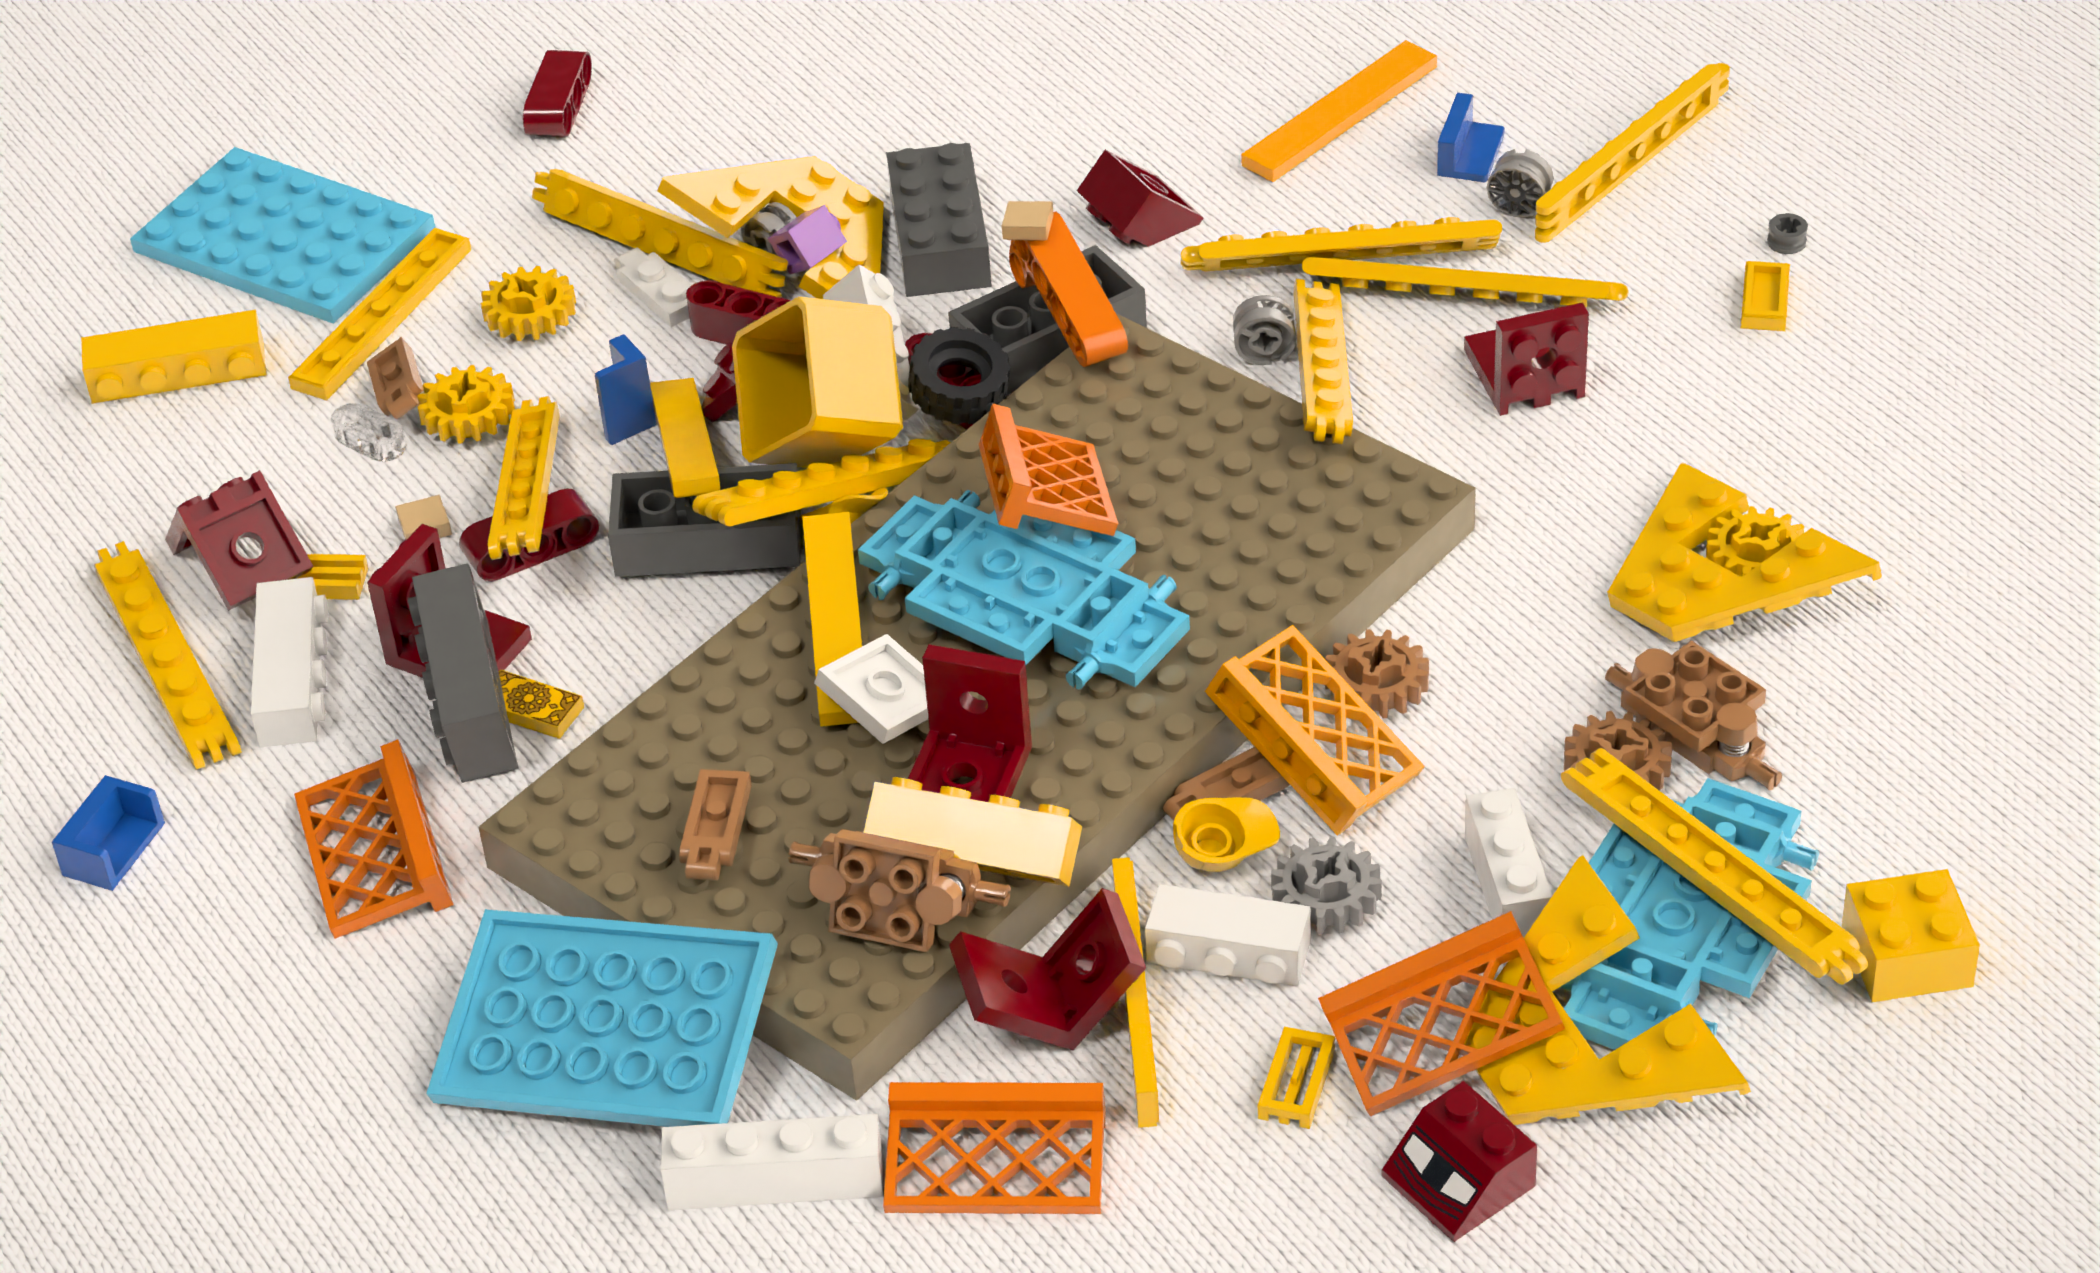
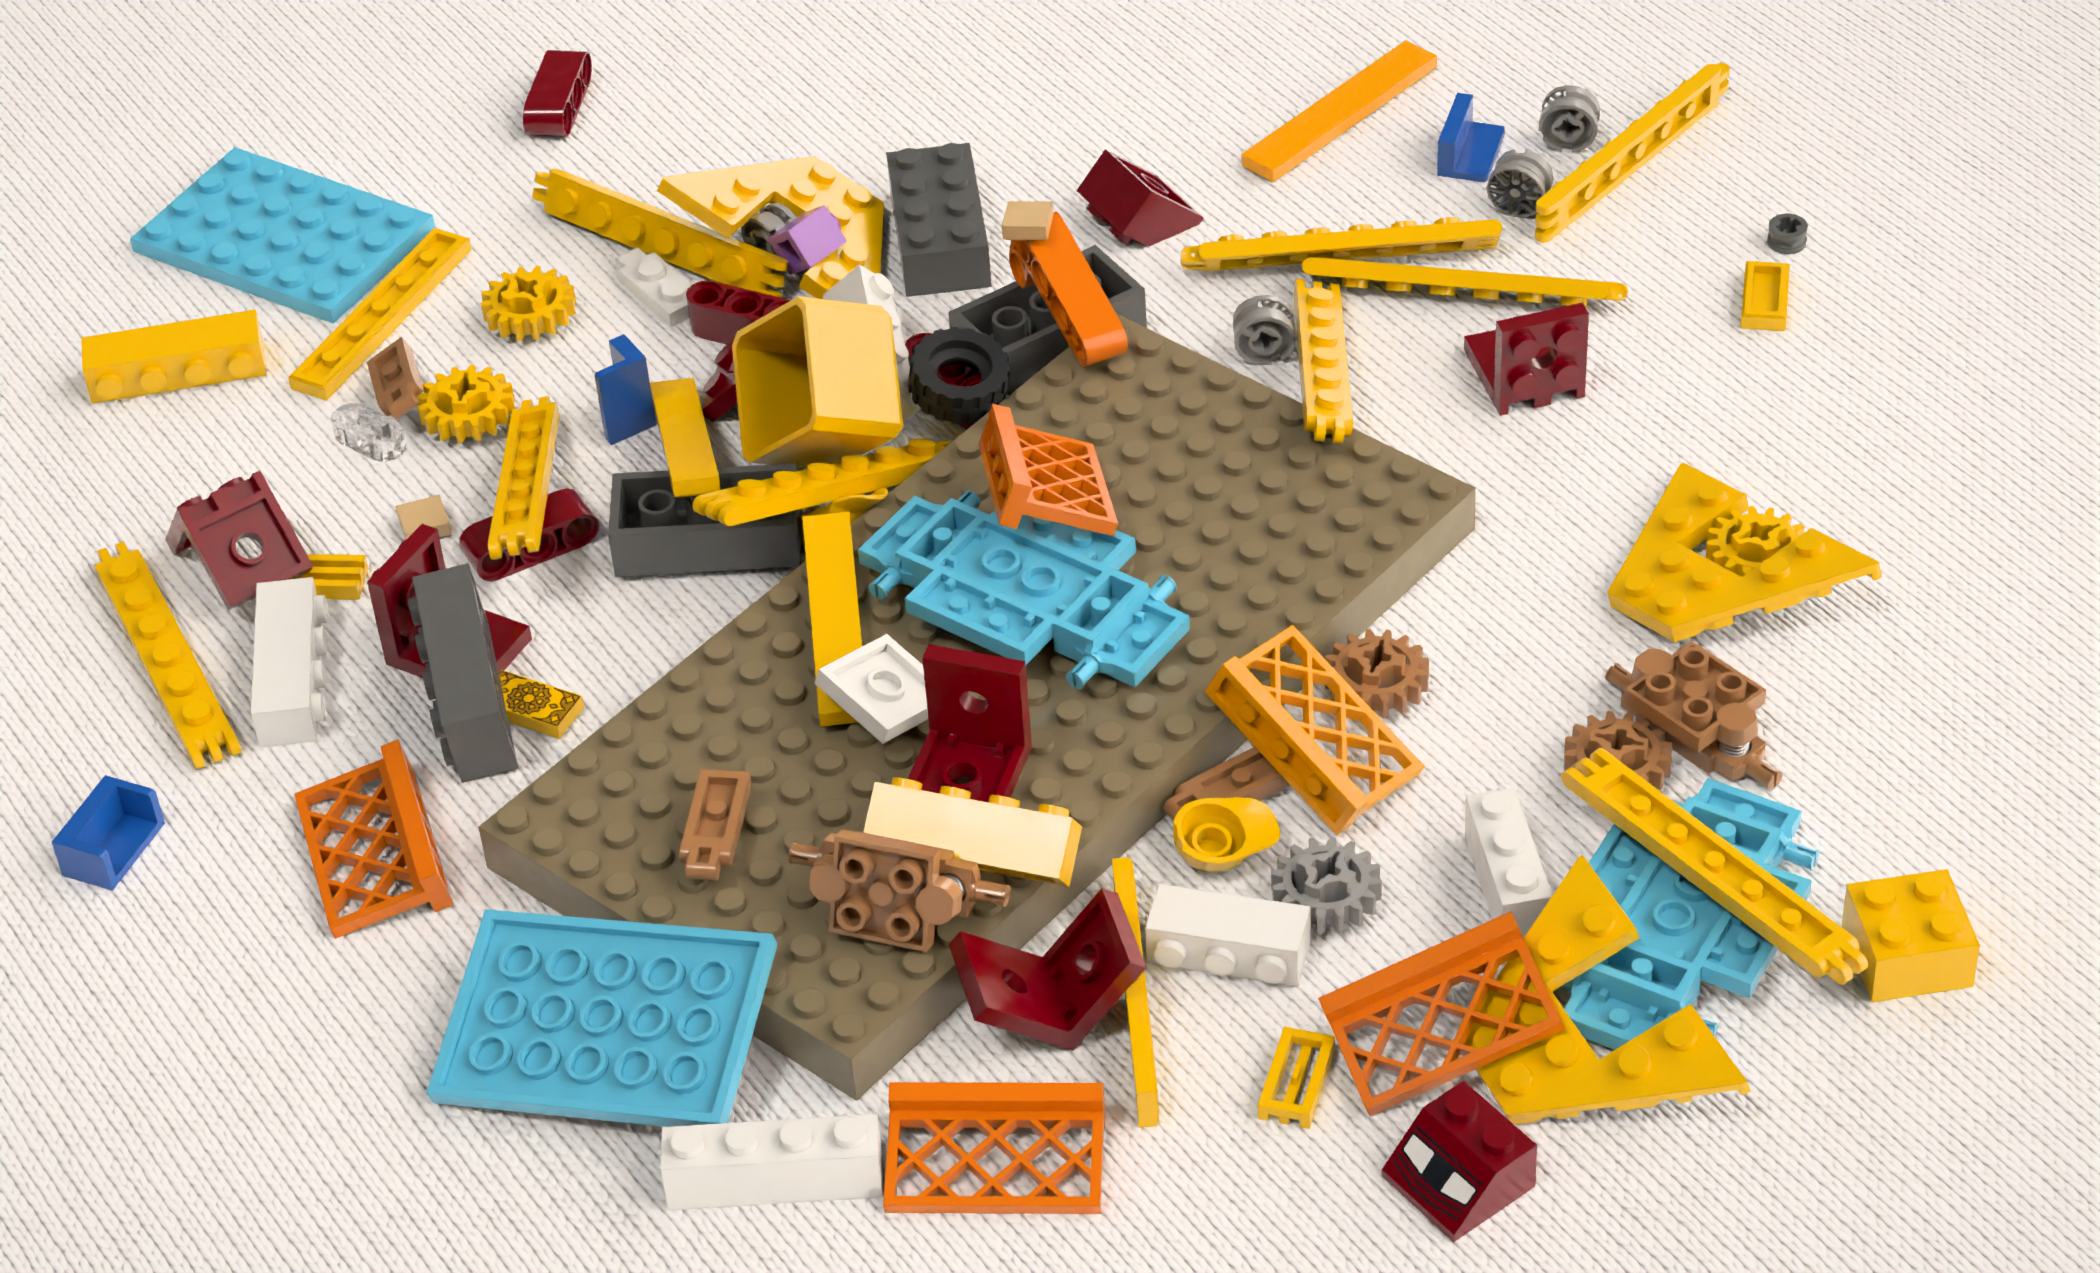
(1579, 111): none -> light grey wheel

